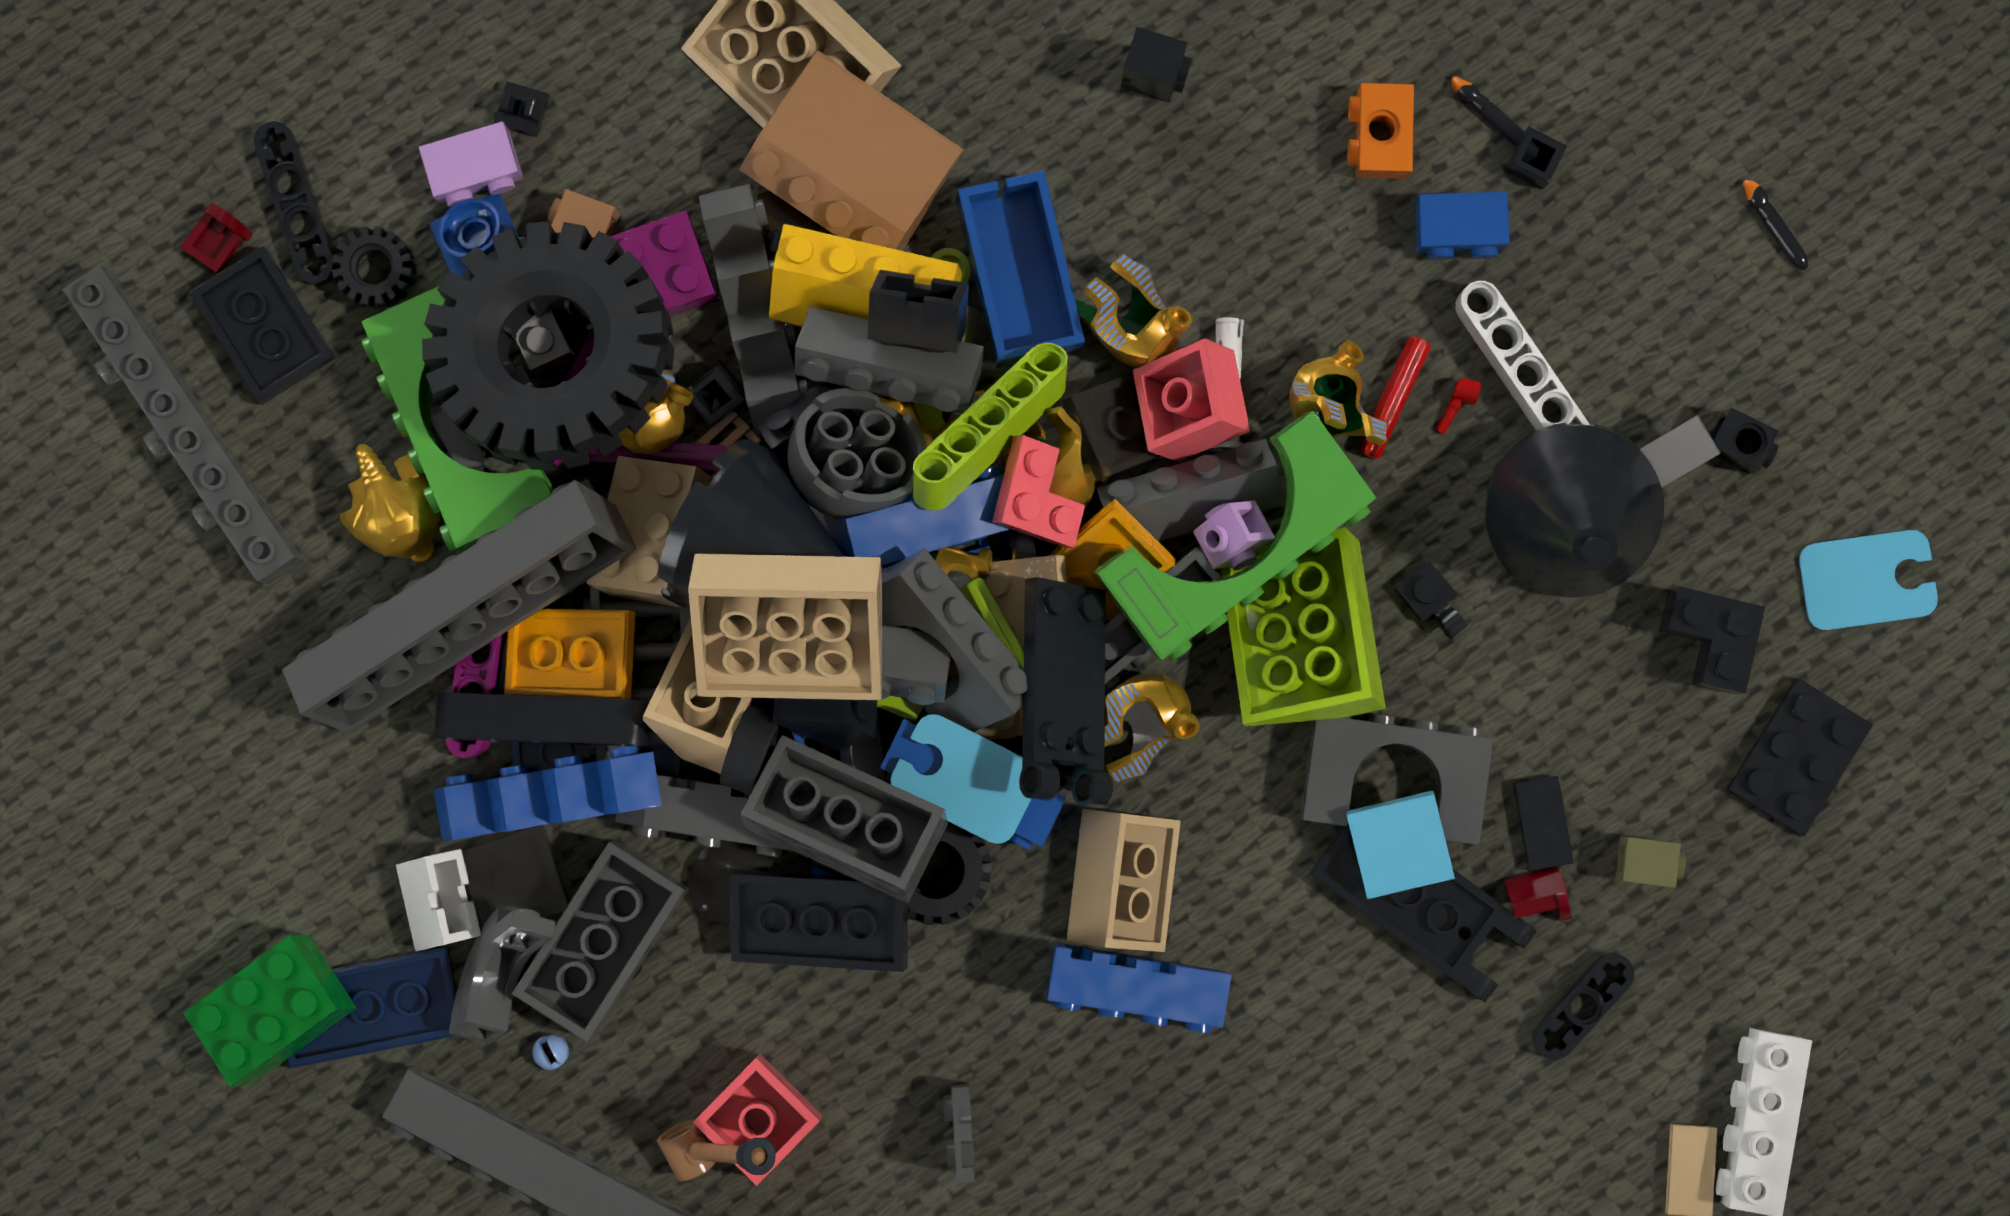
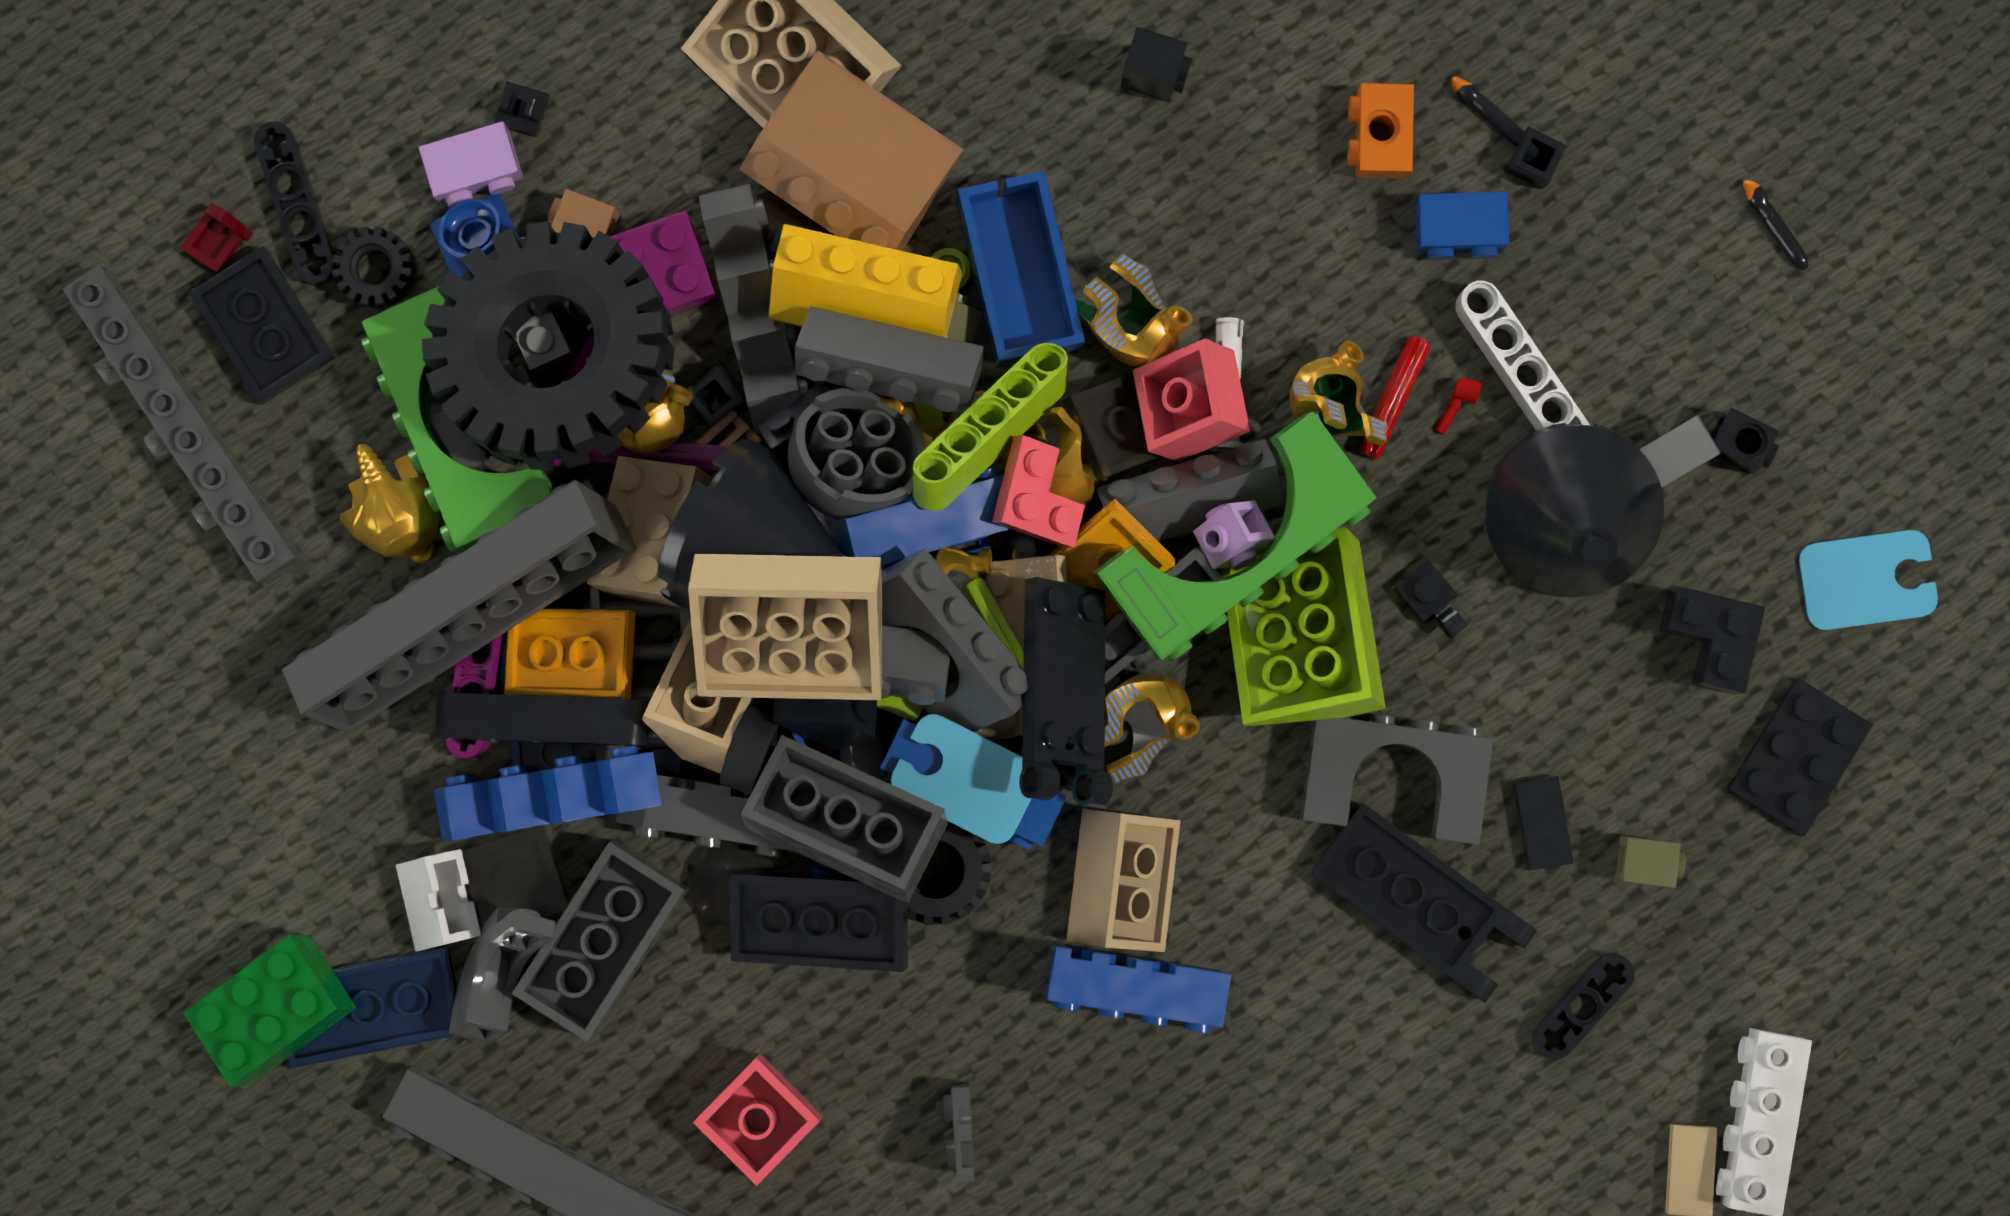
(557, 1047): light blue hinge -> none
(692, 1155): medium nougat piece -> none
(917, 313): black brick -> none
(1400, 844): medium azure tile -> none
(1538, 894): dark red tile -> none

